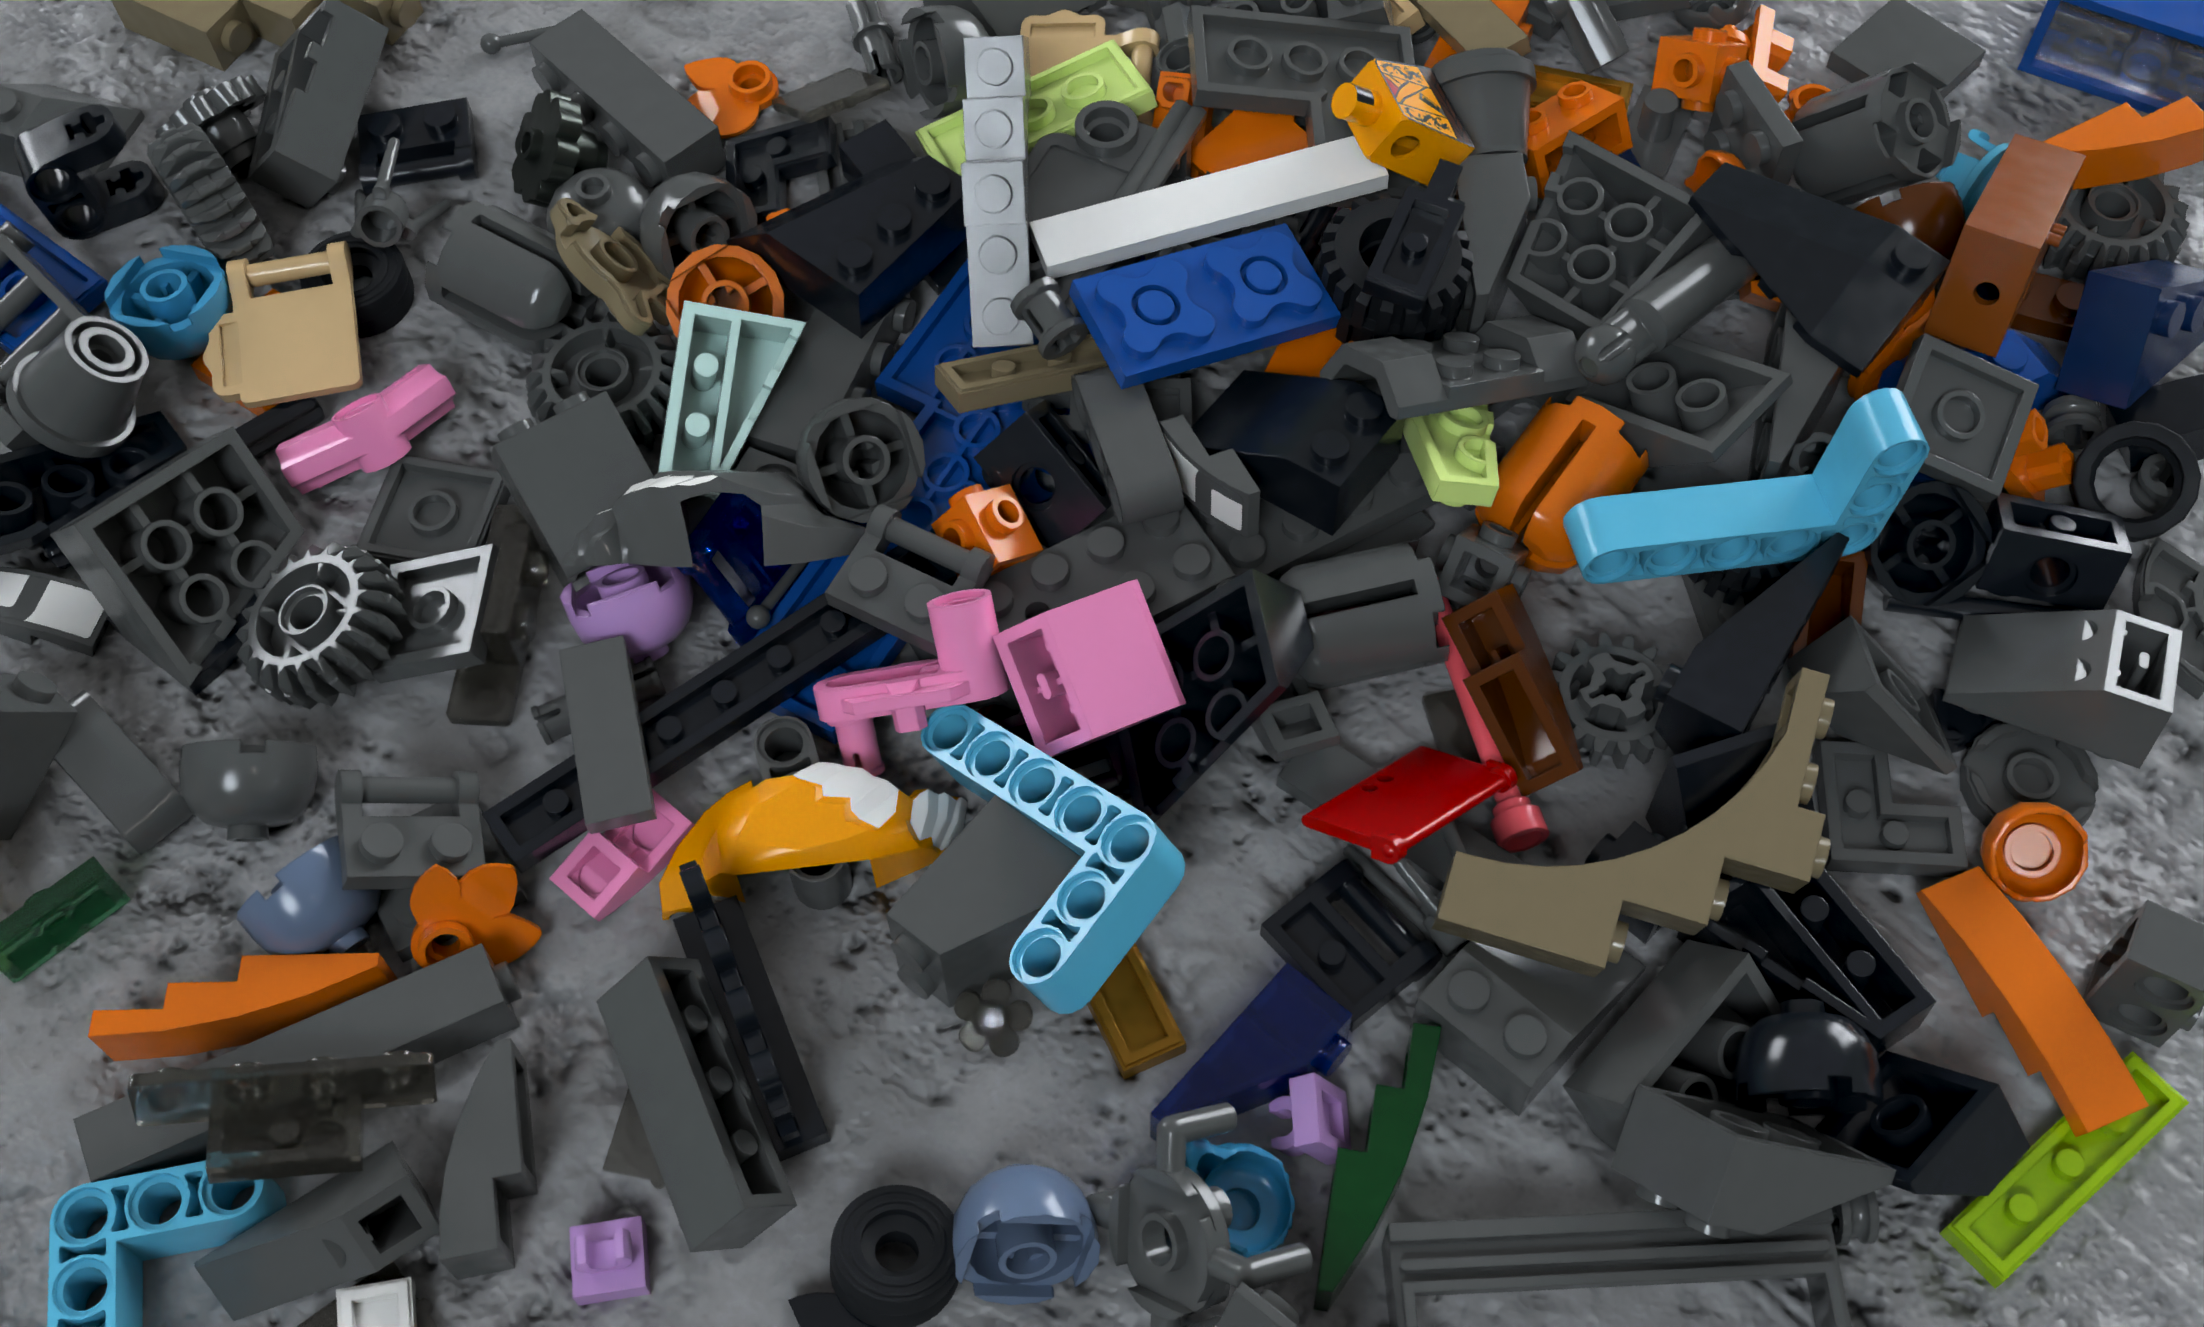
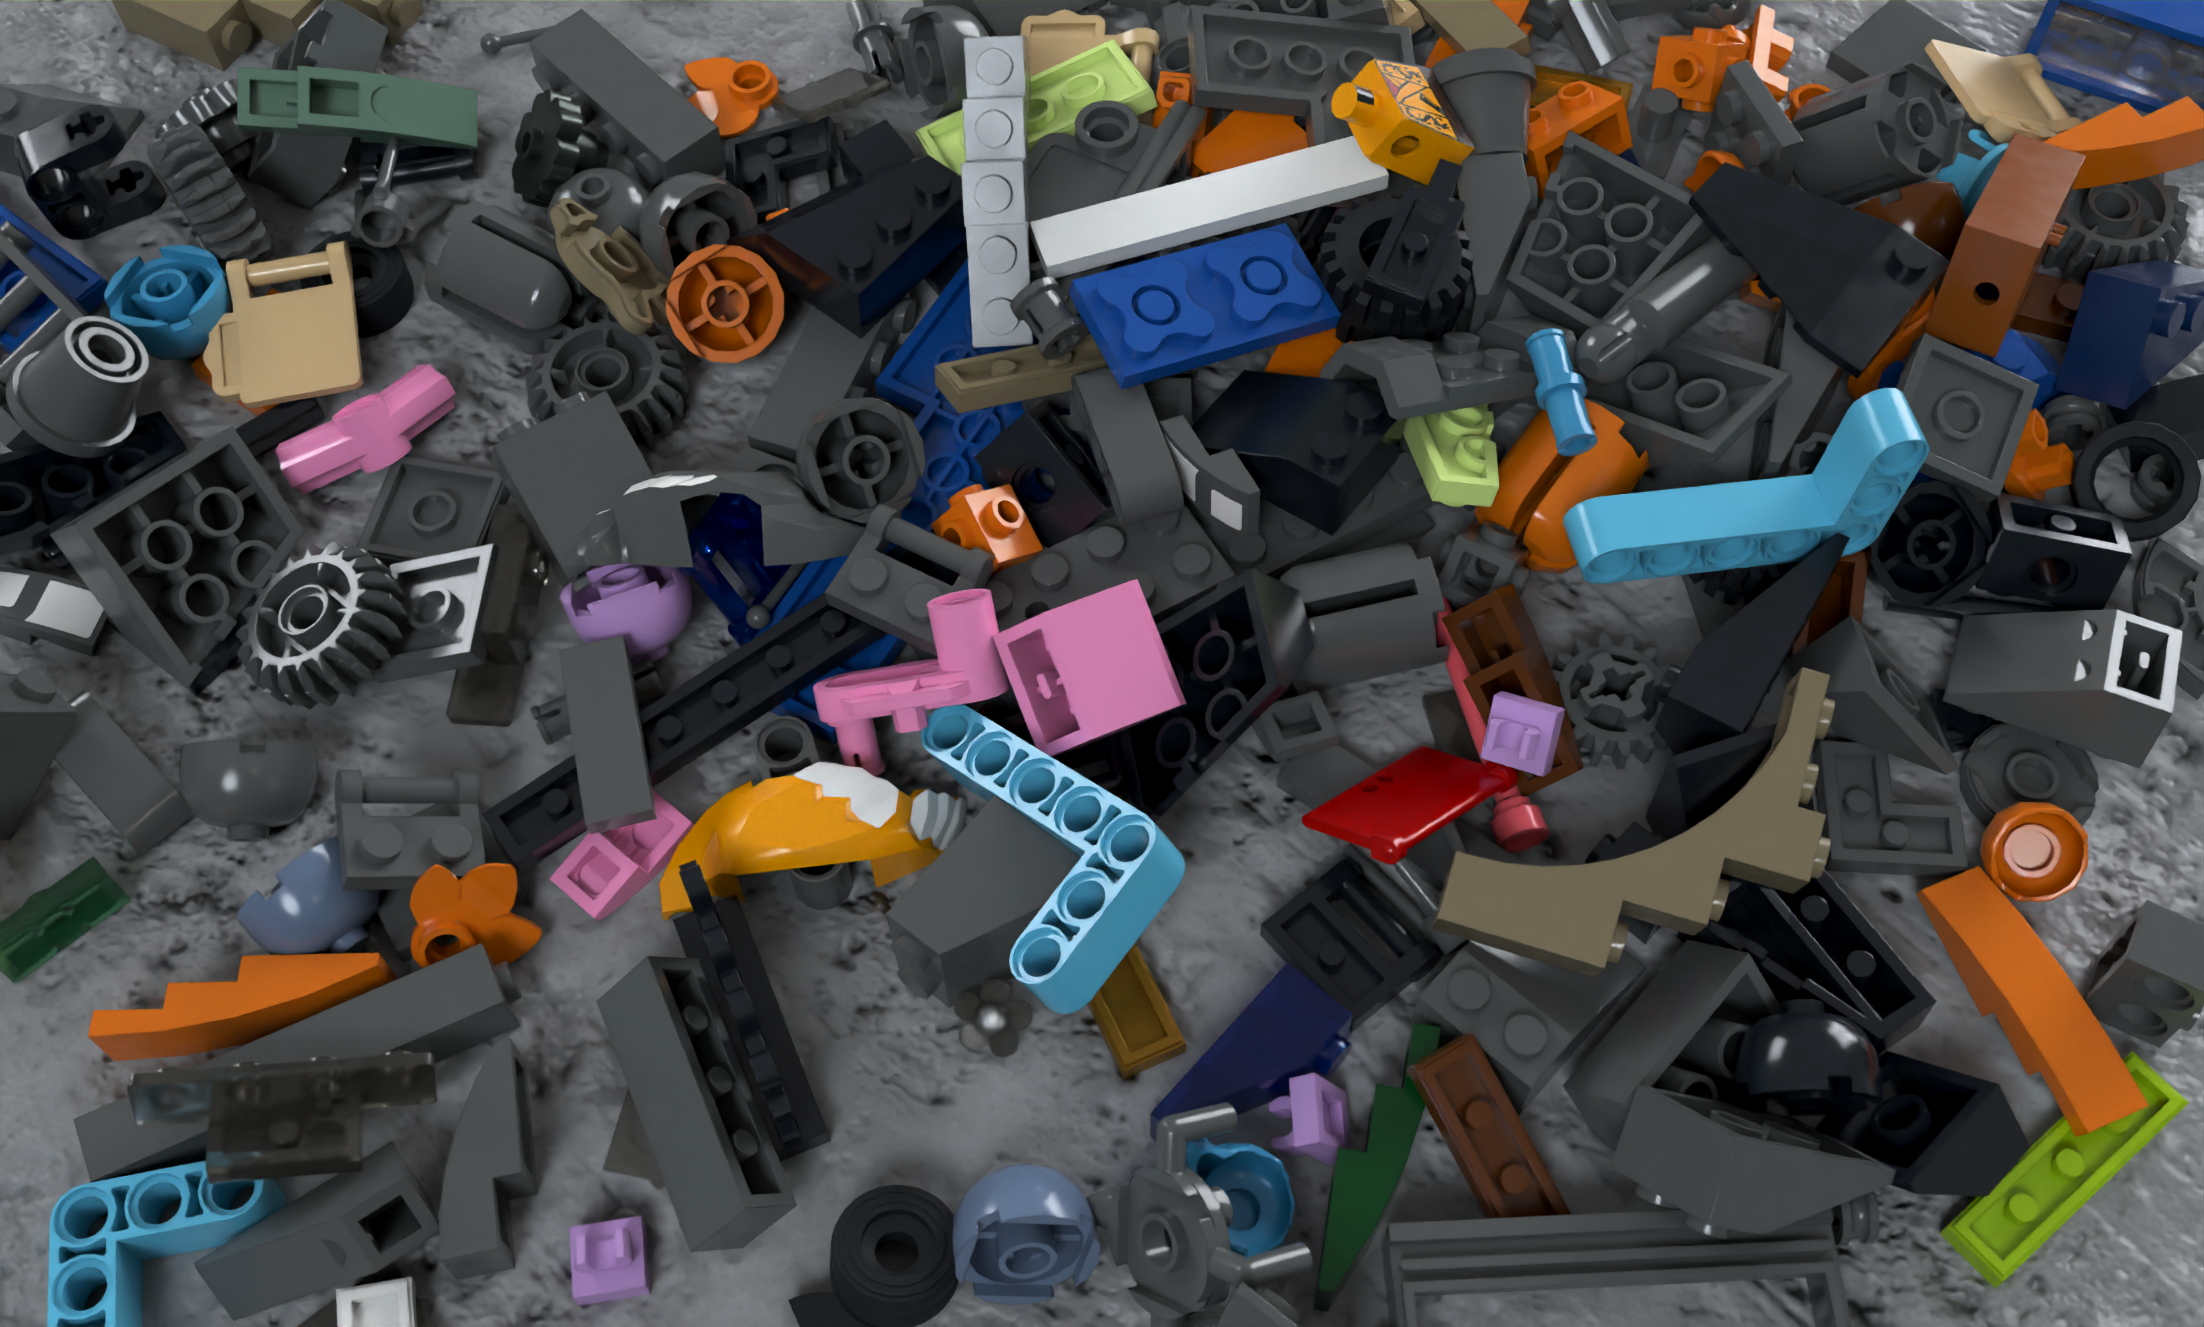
(357, 106): none -> sand green slope
(721, 383): light aqua wedge -> none
(1485, 1132): none -> reddish brown tile
(1522, 733): none -> lavender tile
(1561, 392): none -> dark azure pin
(2002, 92): none -> tan piece

